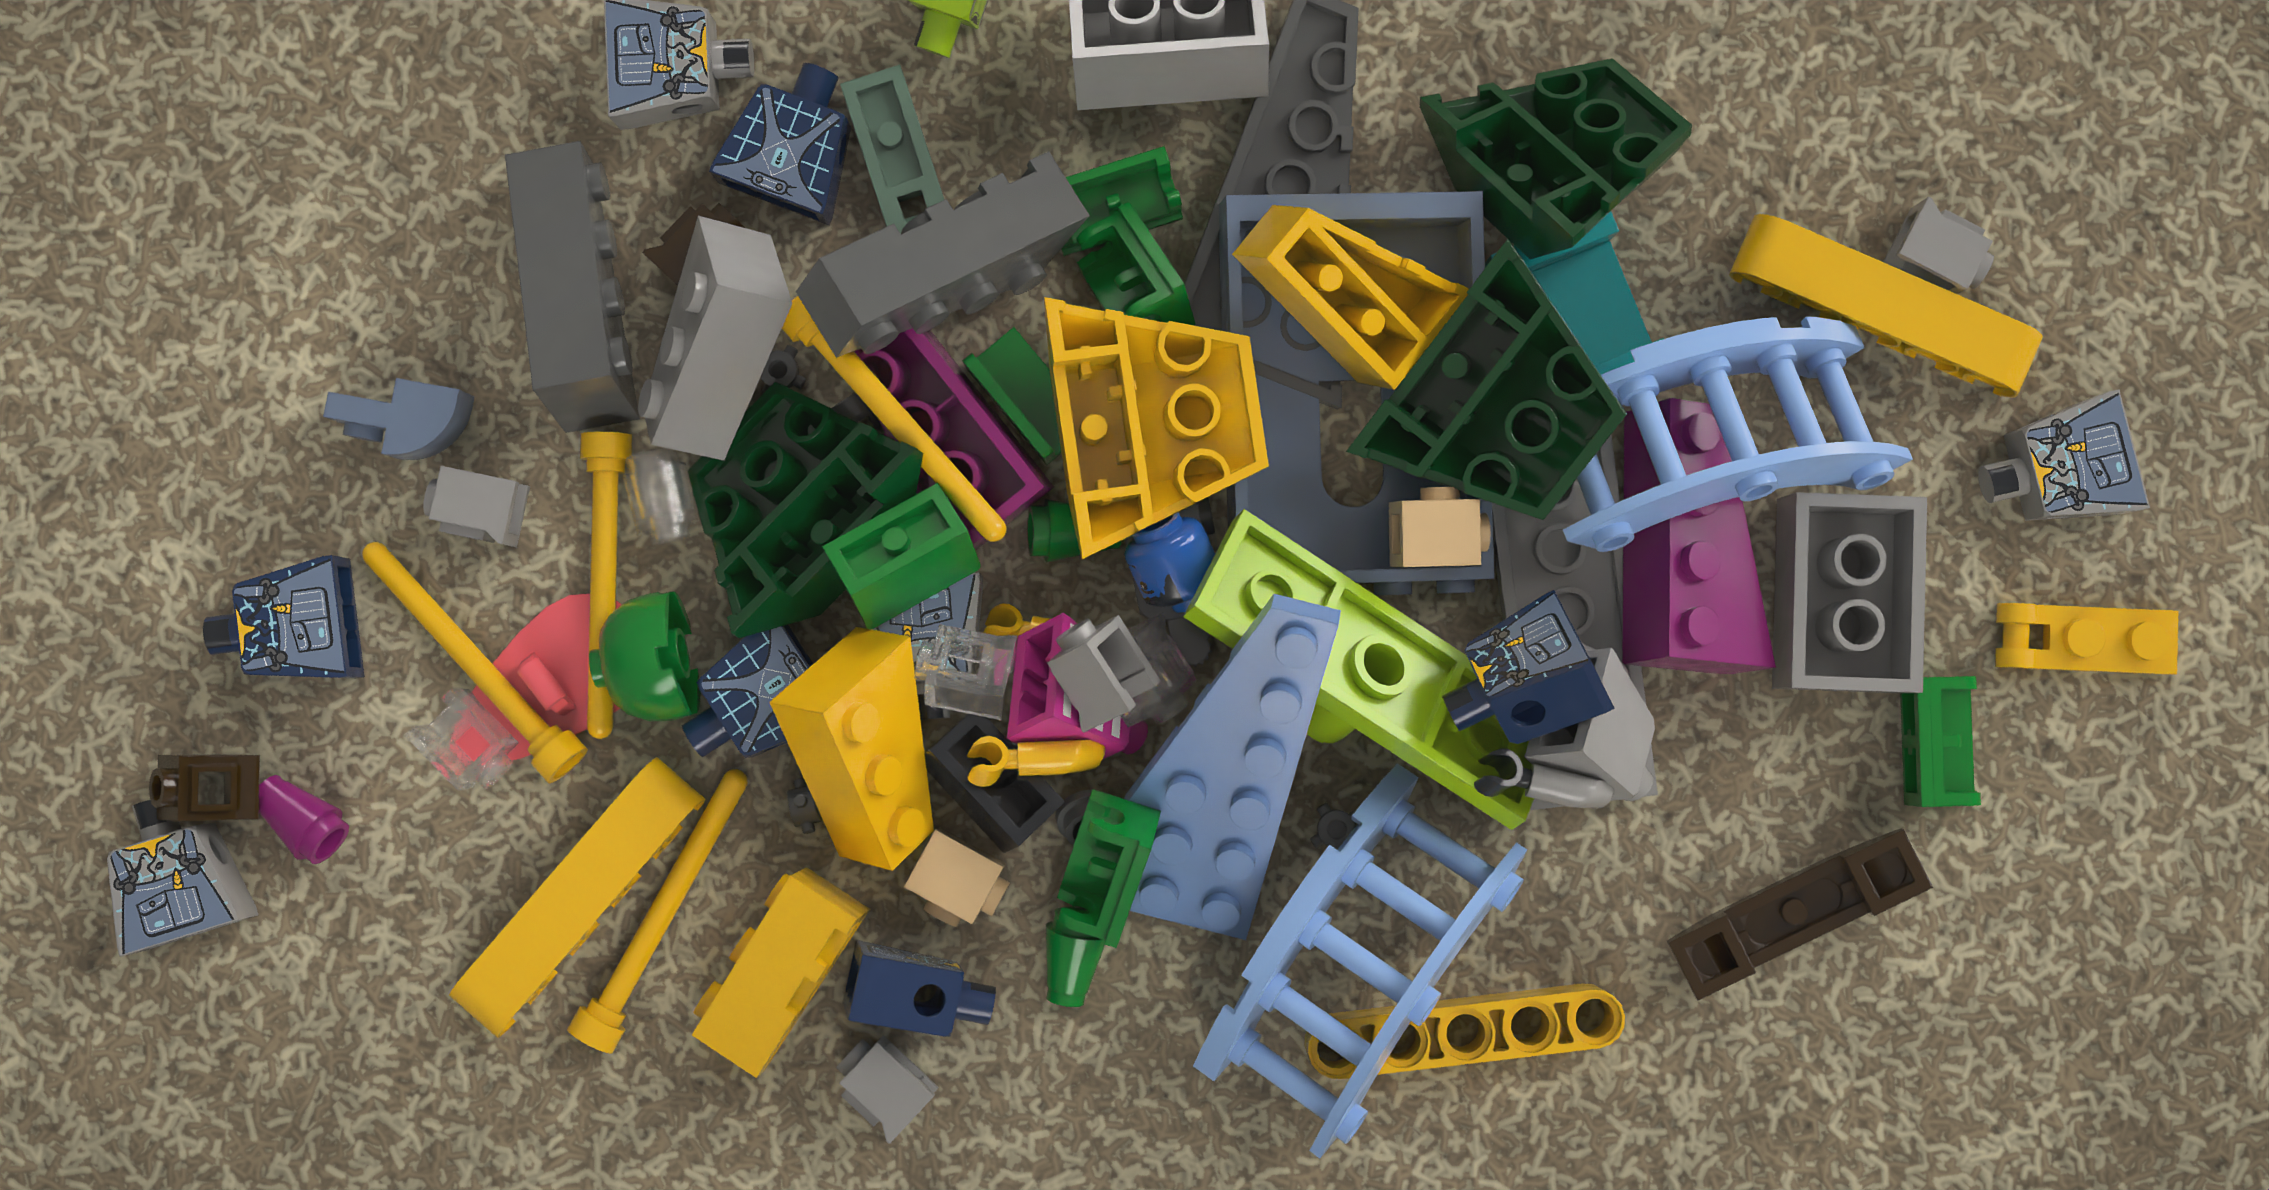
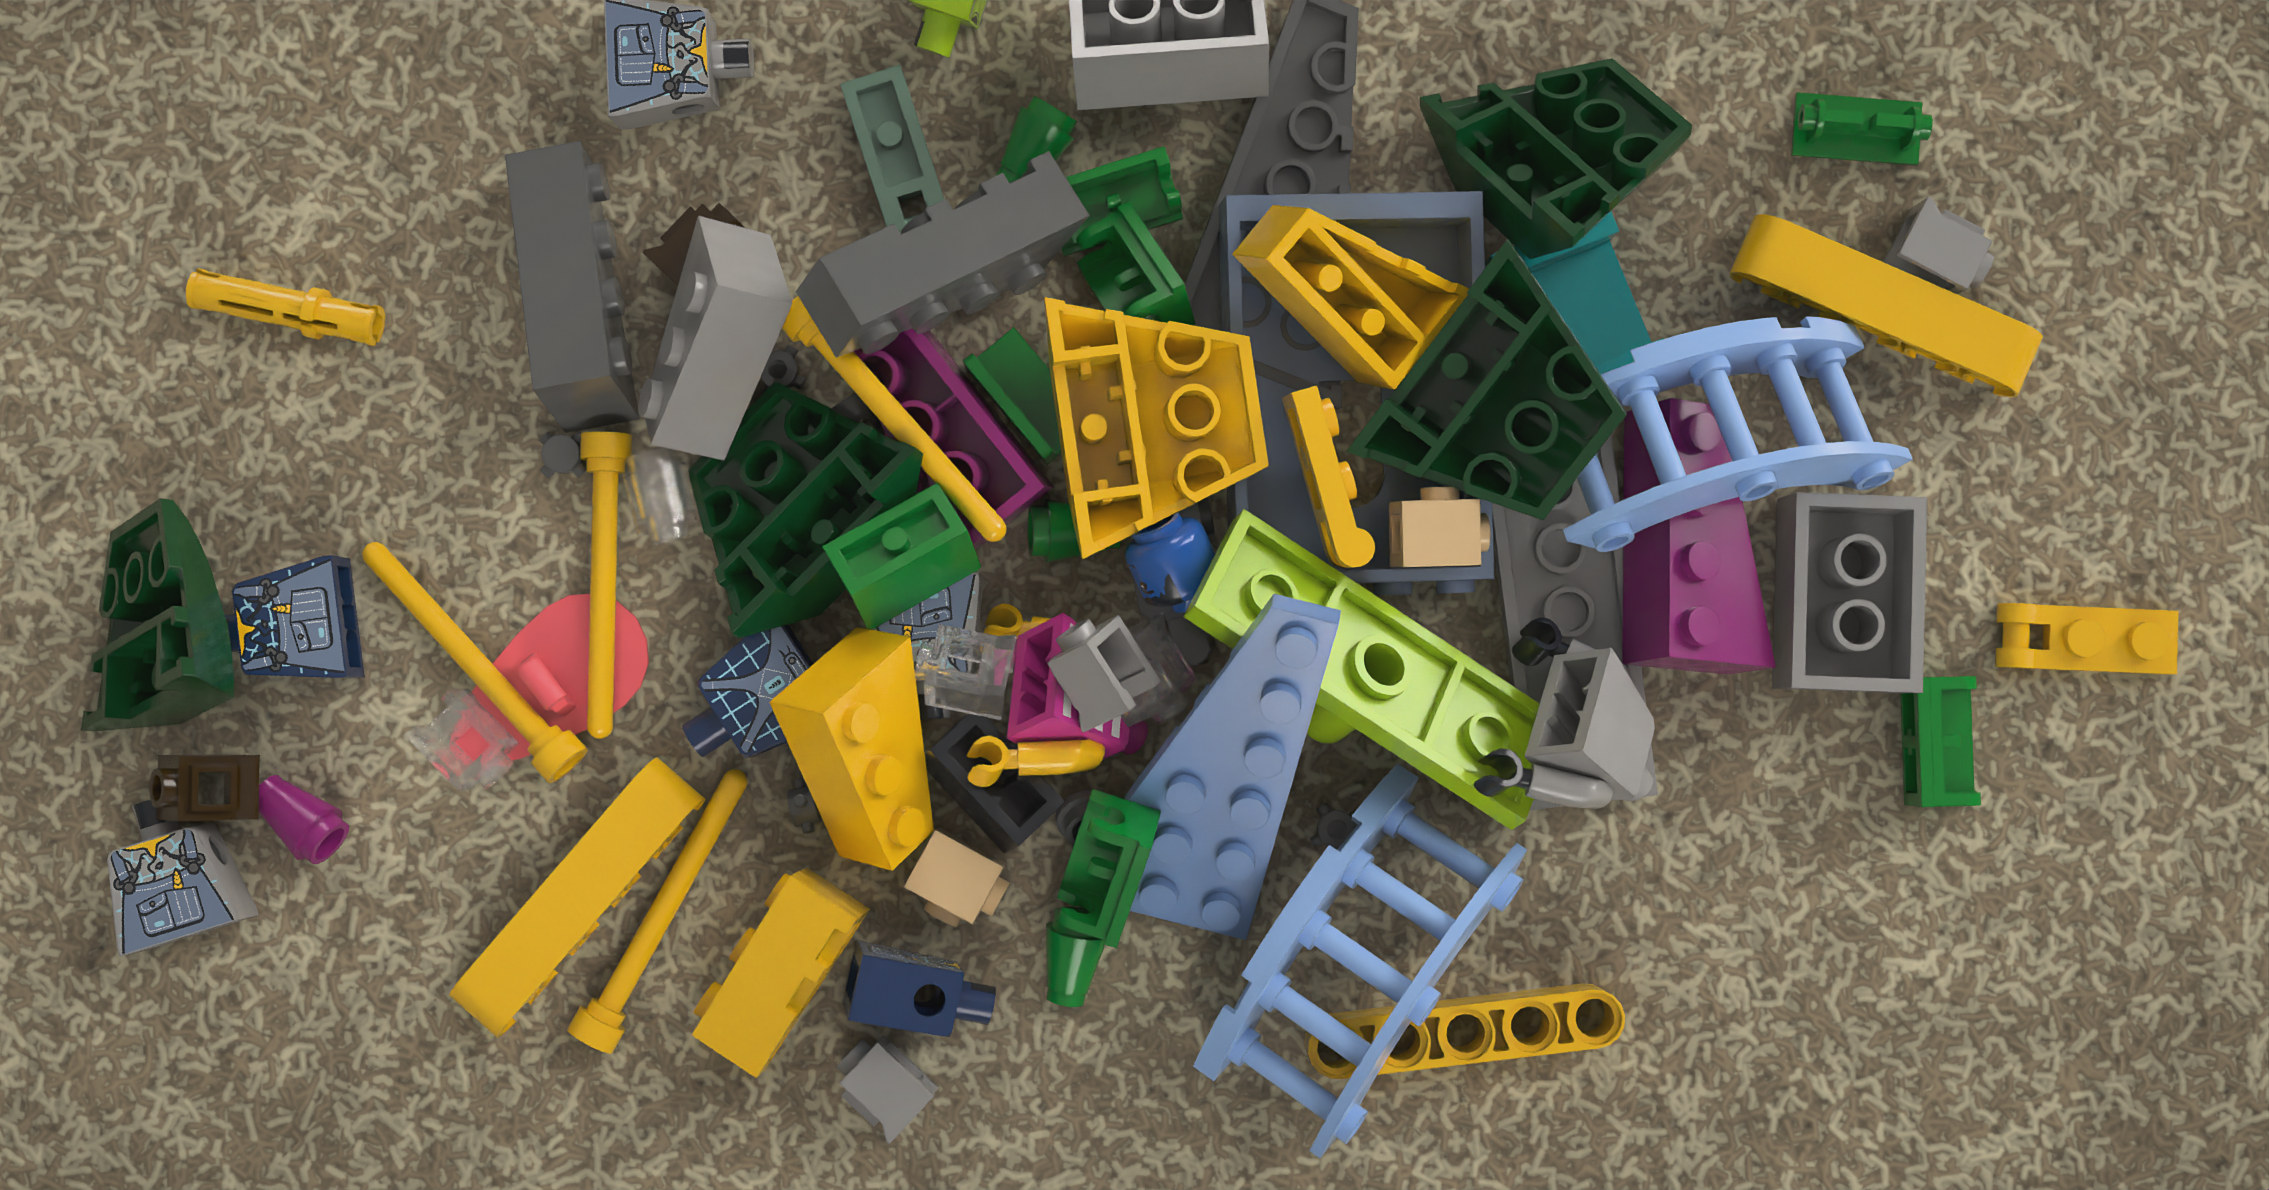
(166, 628): none -> dark green wedge
(311, 312): none -> yellow pin
(416, 423): sand blue brick -> none
(476, 505): light grey window -> none
(561, 455): none -> dark grey piece
(647, 659): green cylinder -> none
(789, 147): torso -> none
(1035, 132): none -> green cone
(1327, 480): none -> yellow plate
(1529, 675): torso -> none
(1798, 910): dark brown slope -> none
(1859, 128): none -> green hinge
(2070, 464): torso -> none

